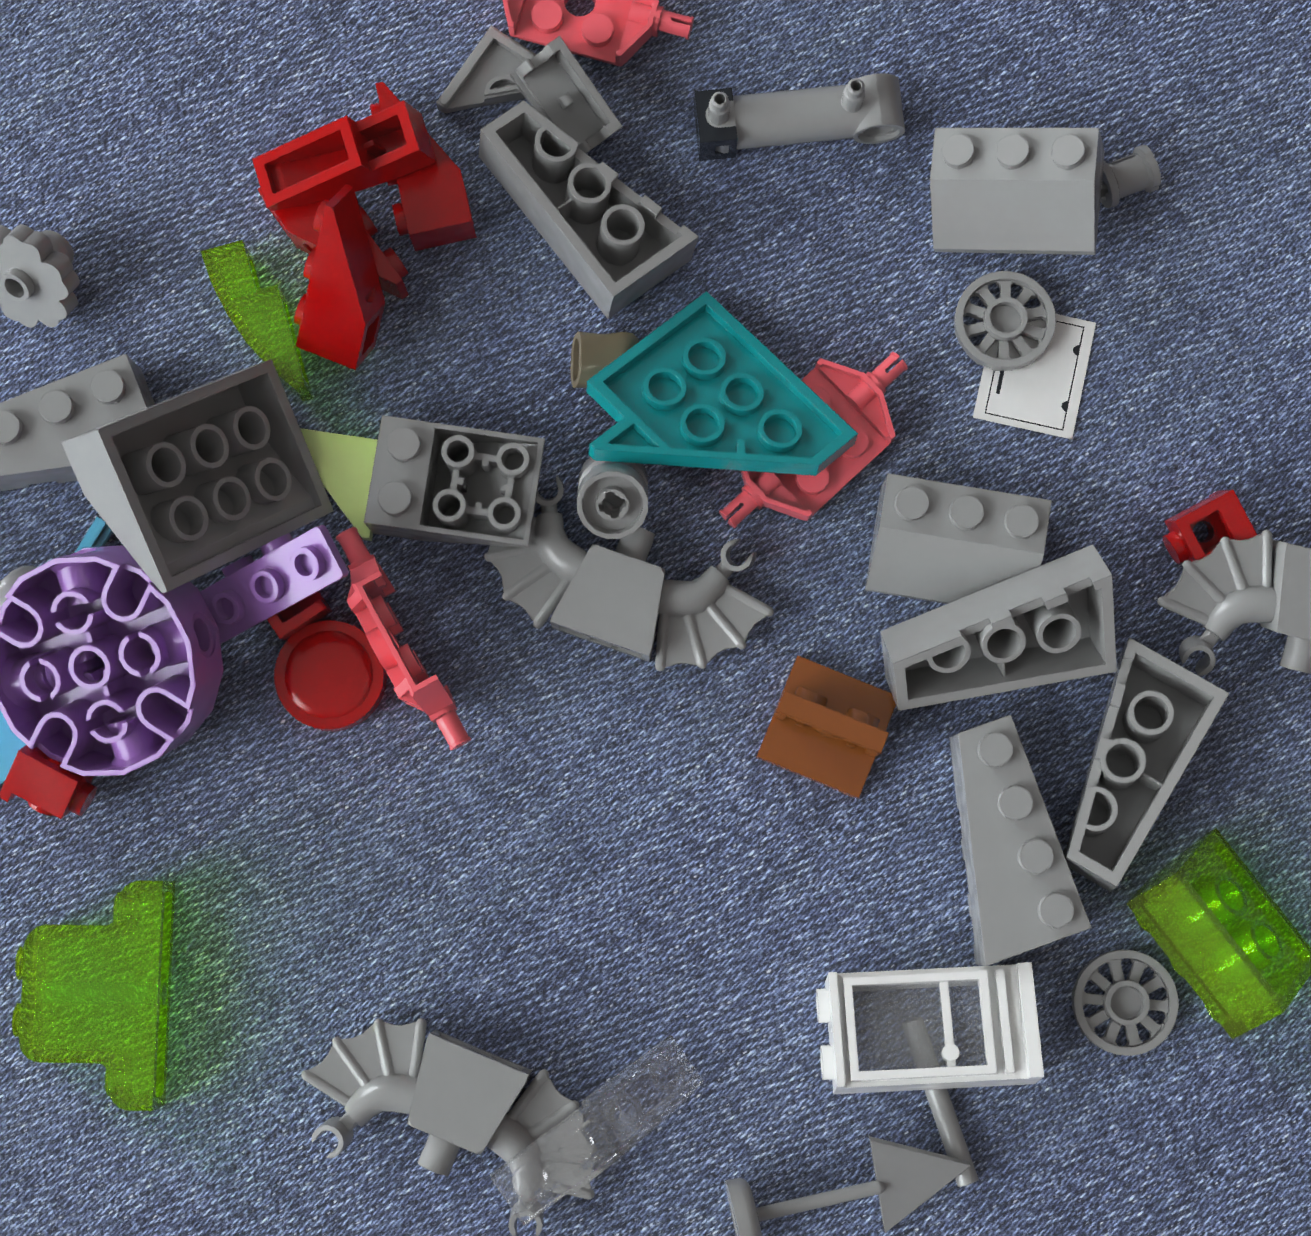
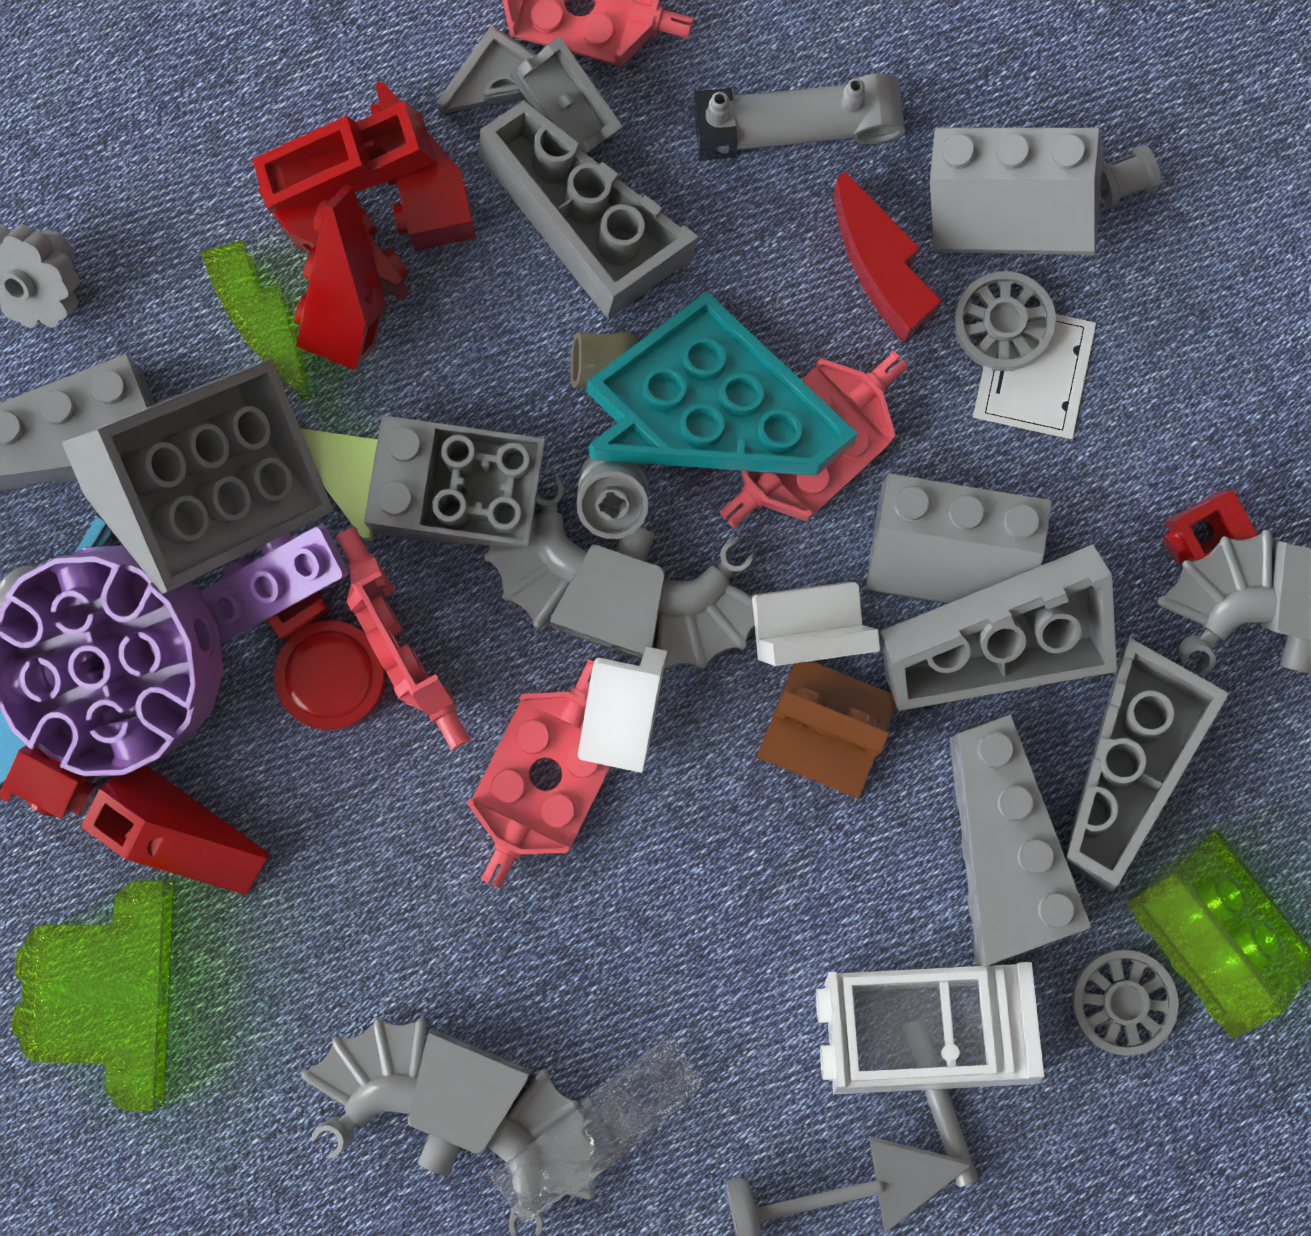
(168, 830): none -> red slope
(507, 802): none -> coral plate
(621, 711): none -> white panel
(811, 624): none -> white panel
(882, 260): none -> red slope

